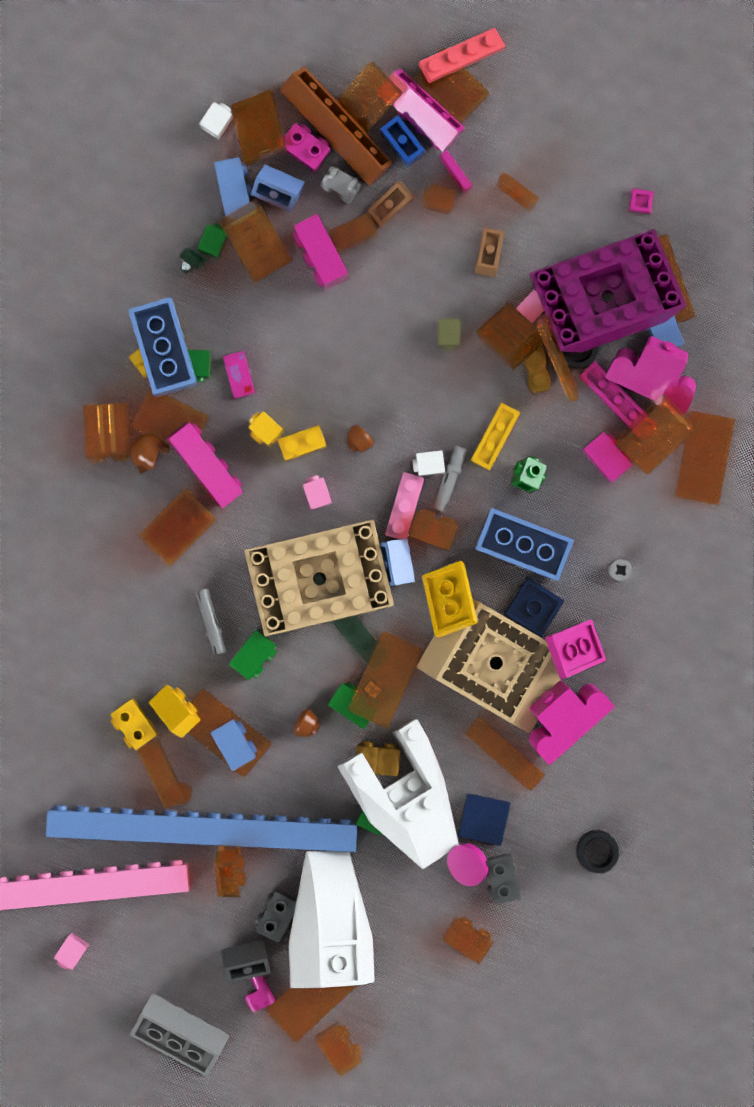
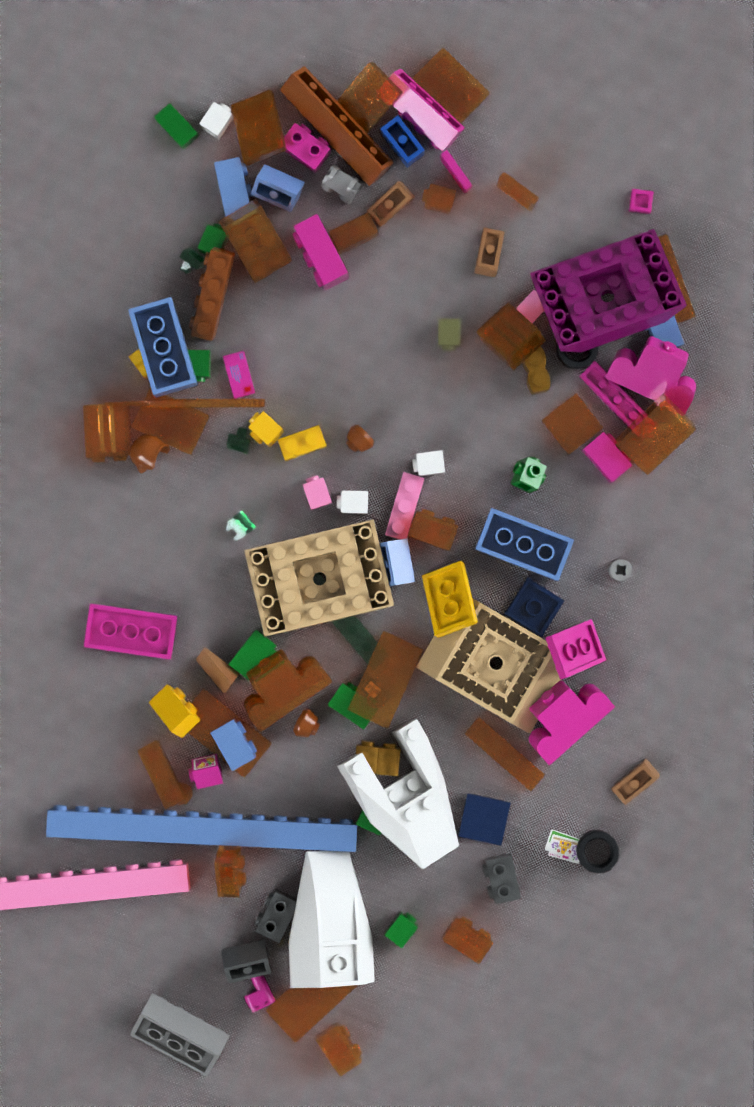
(71, 952): bright pink brick -> none
(130, 631): none -> dark pink plate
(133, 724): yellow brick -> none
(176, 126): none -> green slope
(178, 527): clear orange brick -> none
(192, 403): none -> clear orange piece
(204, 464): dark pink brick -> none
(206, 771): none -> dark pink brick
(211, 622): light grey pin -> none
(212, 295): none -> dark orange brick
(218, 670): none -> medium nougat slope
(239, 442): none -> clear green tile
(241, 525): none -> clear green tile
(282, 687): none -> clear orange brick
(353, 502): none -> white brick
(401, 929): none -> green brick
(449, 478): light grey pin -> none
(461, 55): coral plate -> none
(467, 864): dark pink tile -> none
(495, 436): yellow tile -> none
(557, 358): clear orange tile -> none
(562, 846): none -> sticker
(572, 424): none -> clear orange tile
(635, 781): none -> medium nougat slope
(705, 458): clear orange tile -> none

